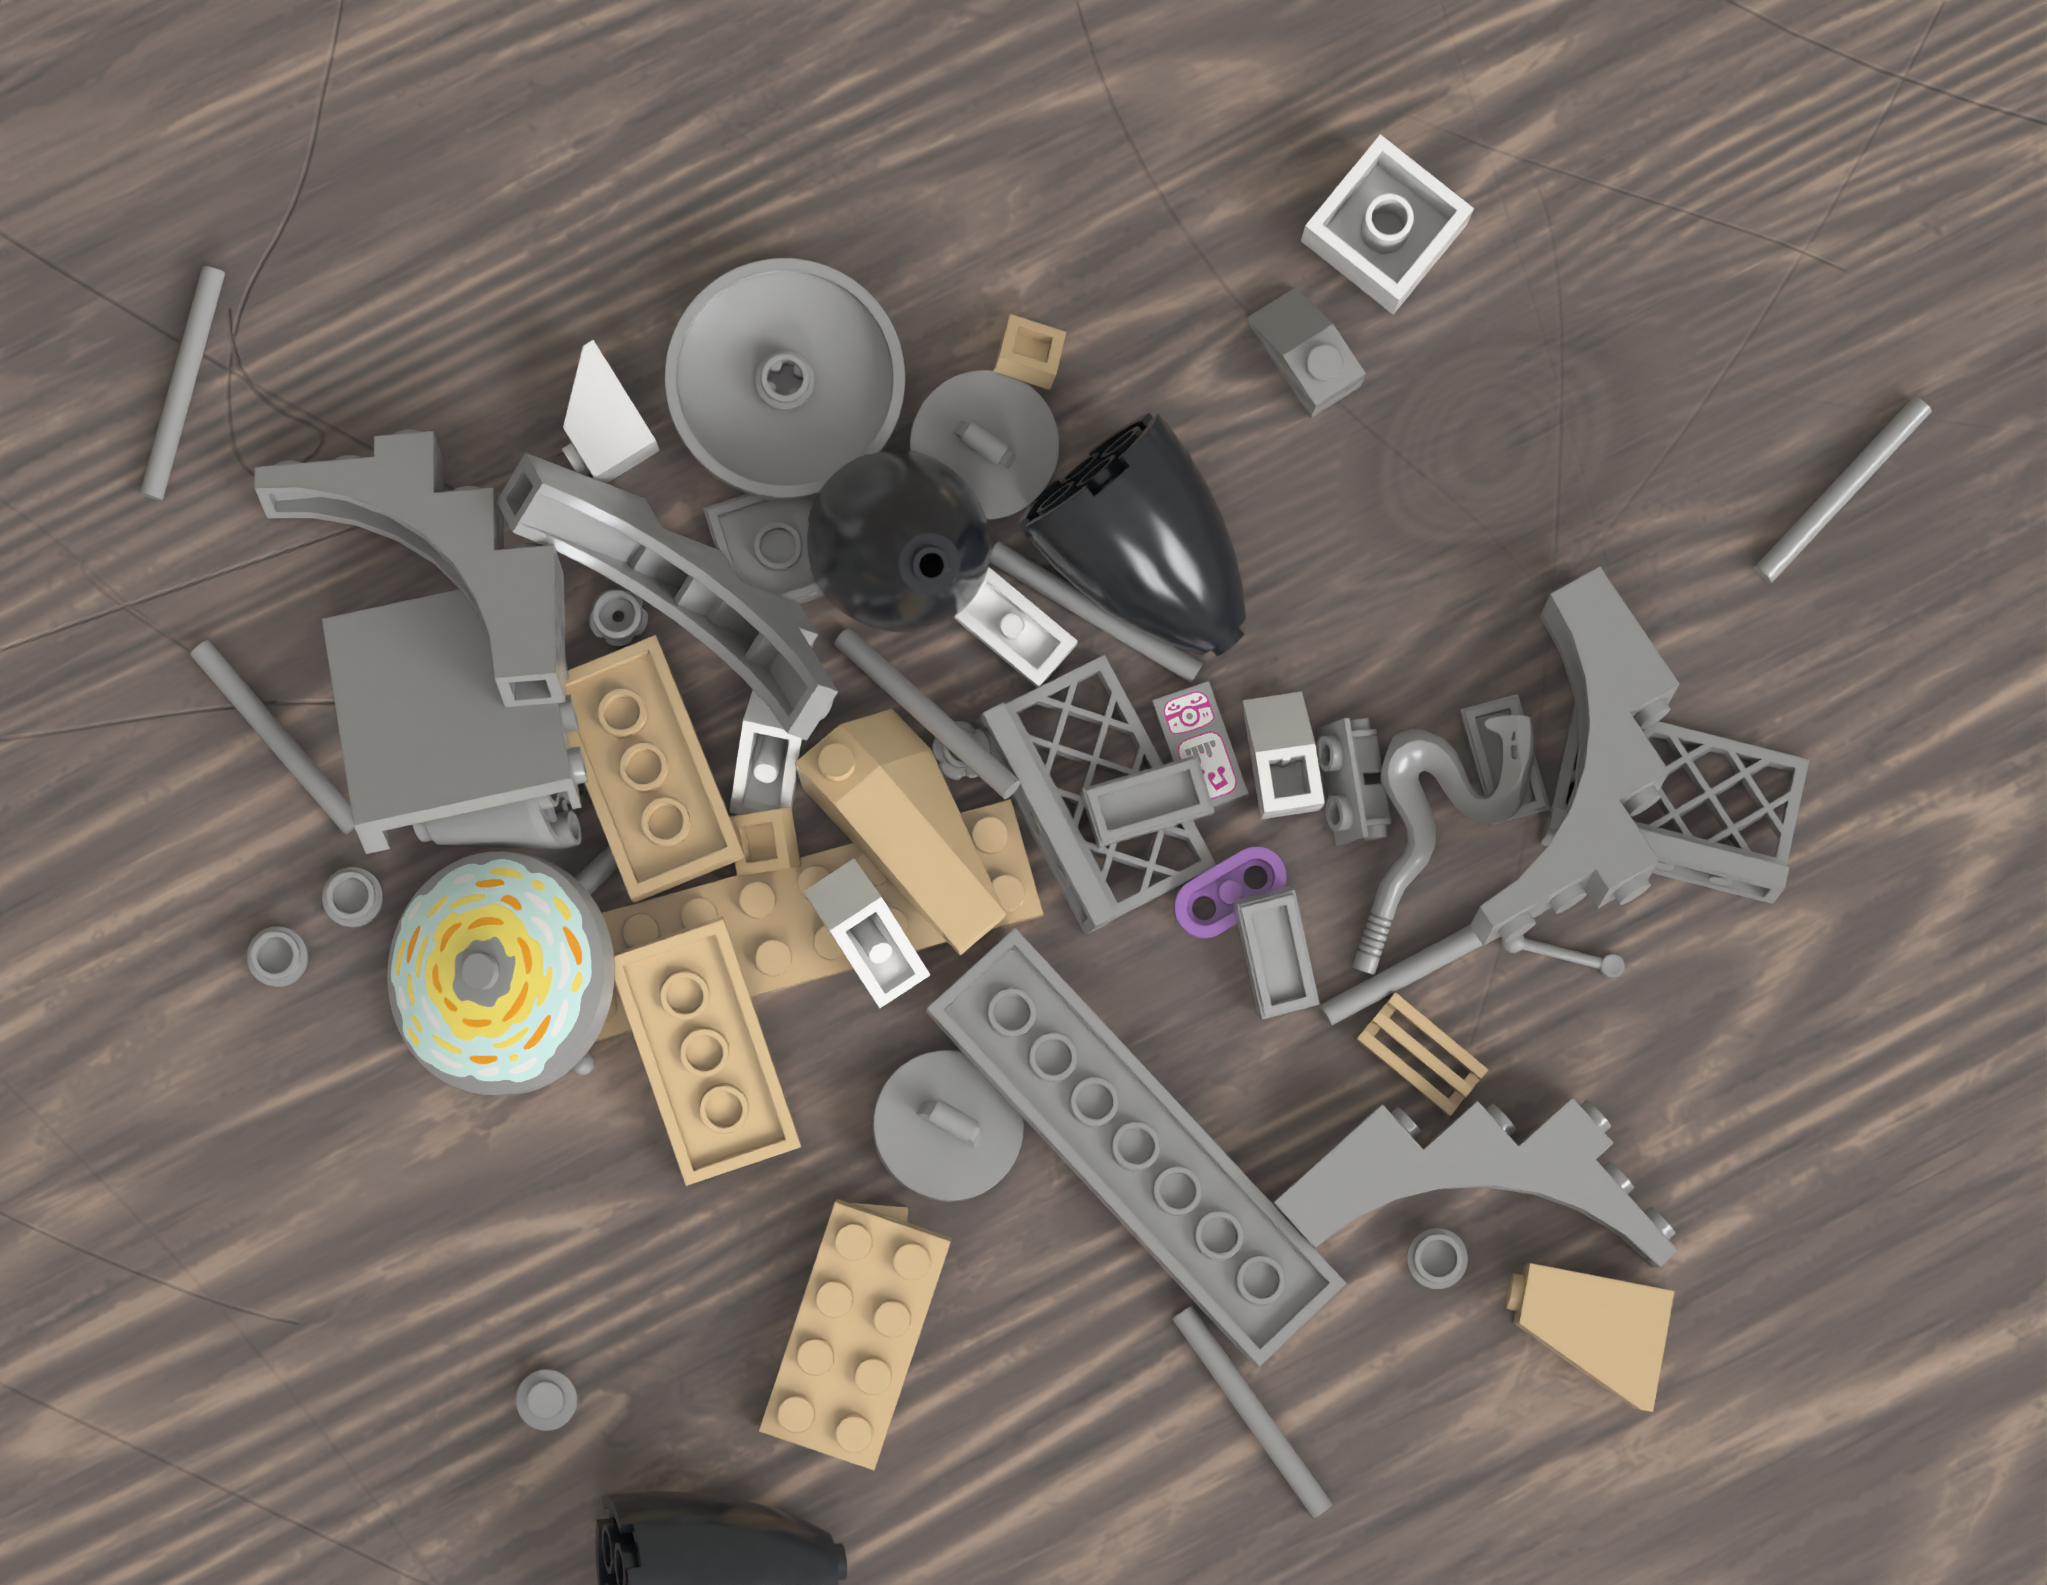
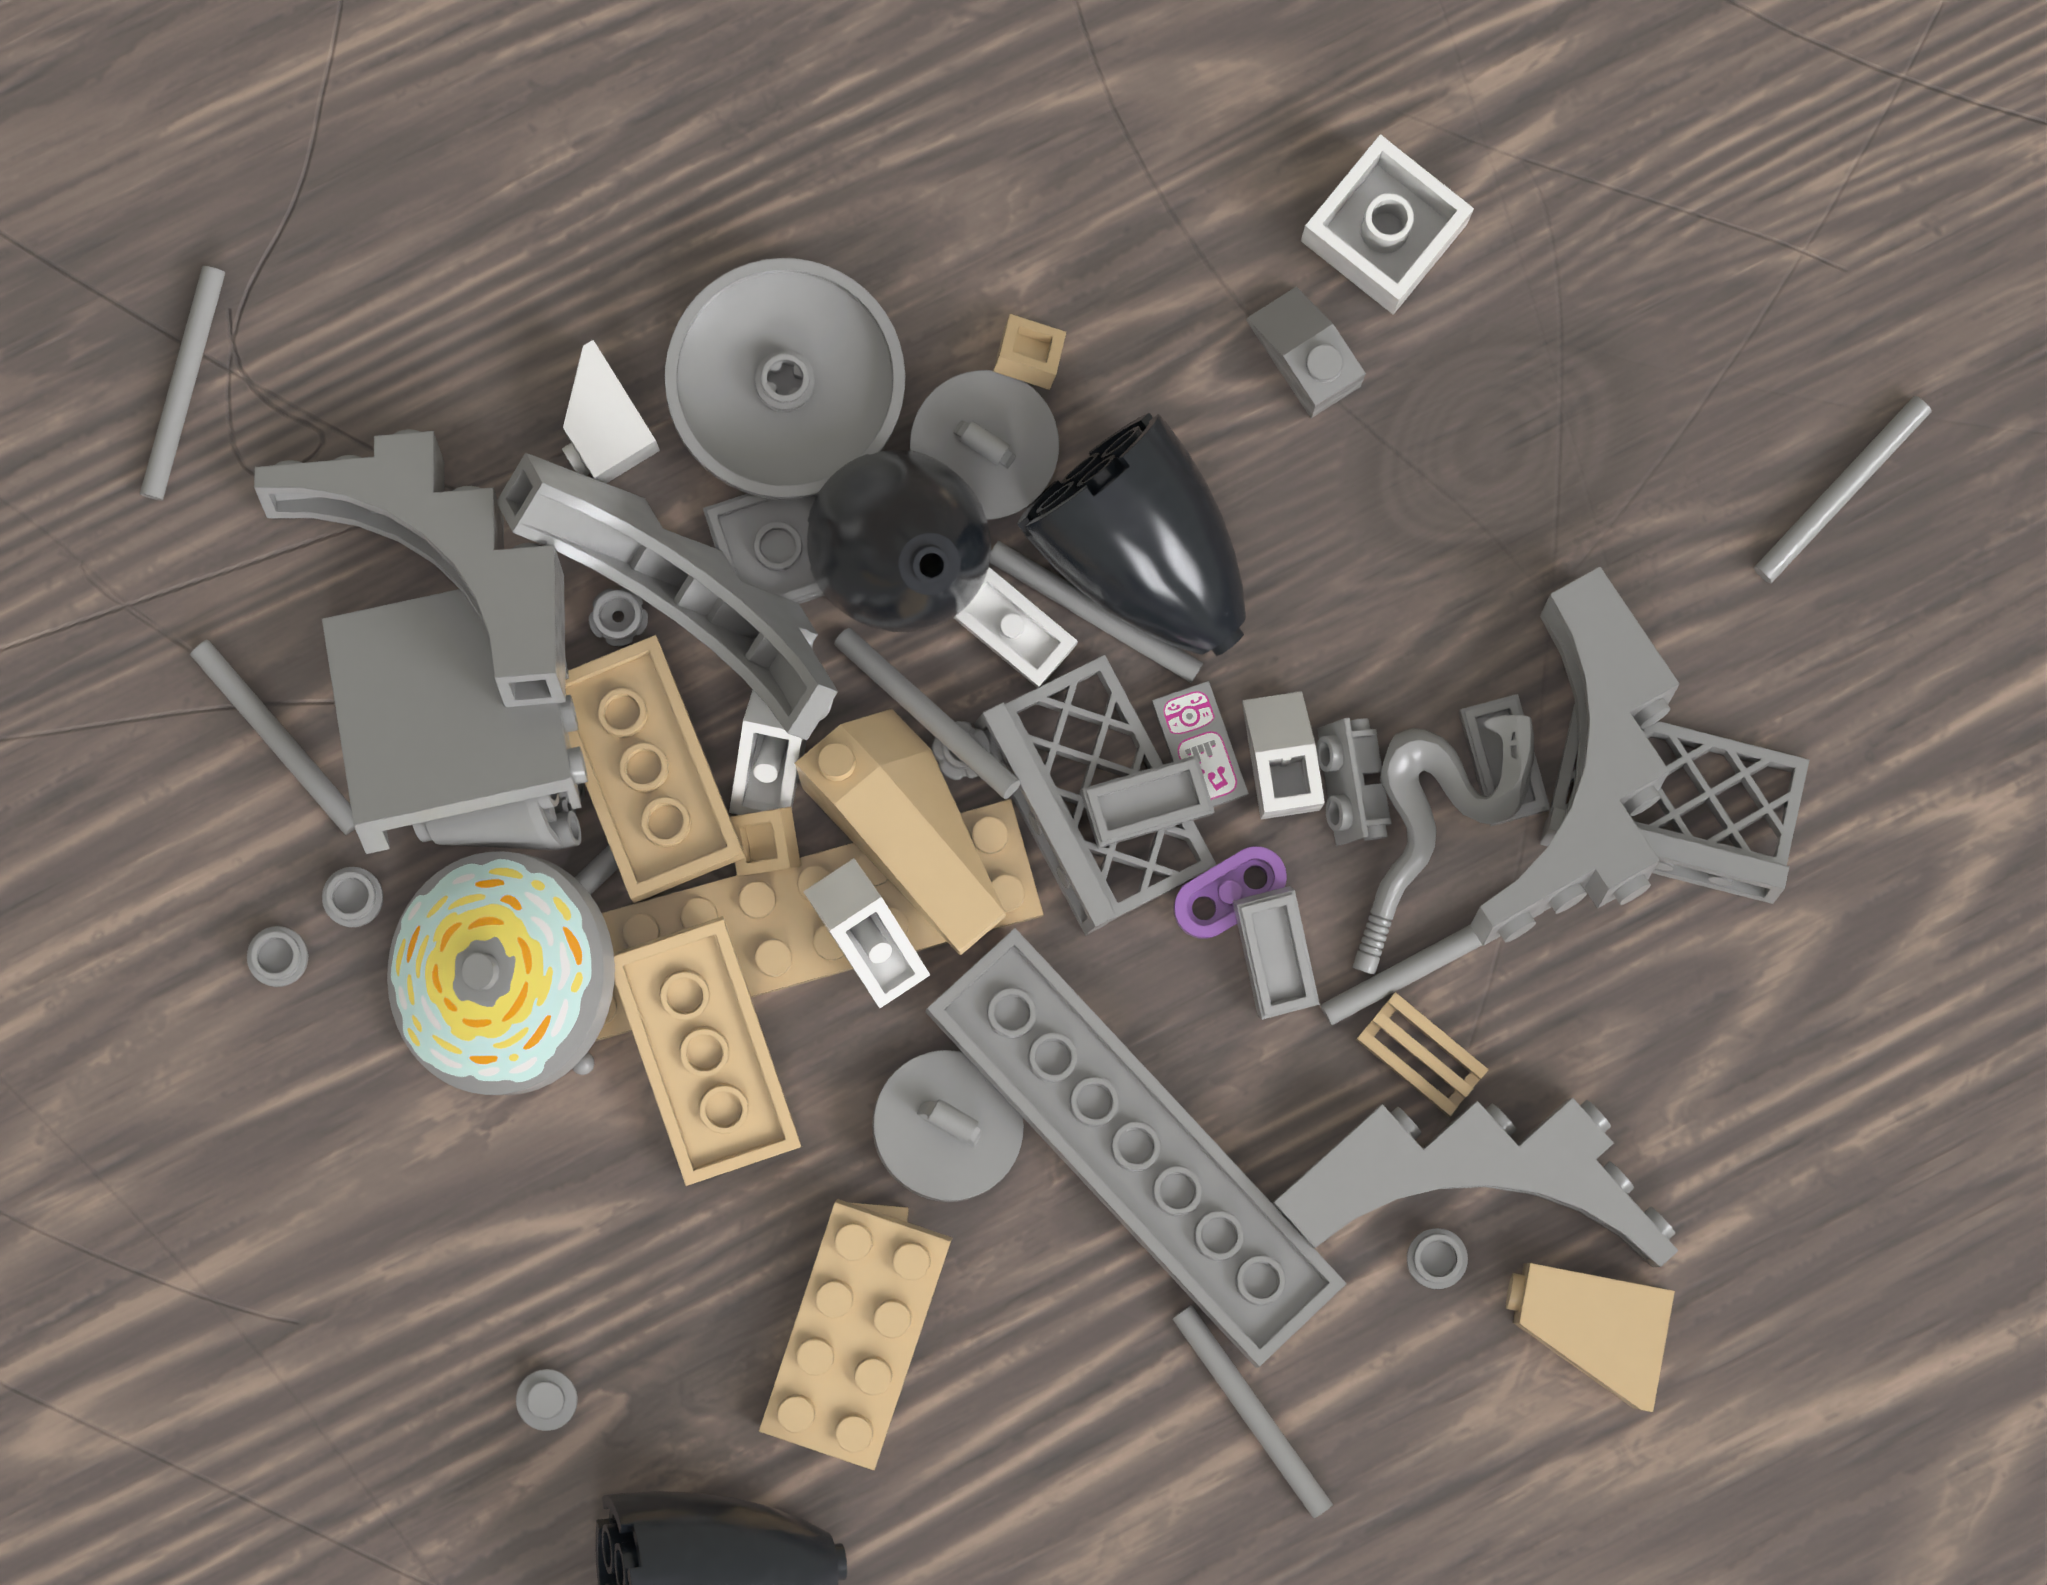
(1610, 965): light grey hinge -> none

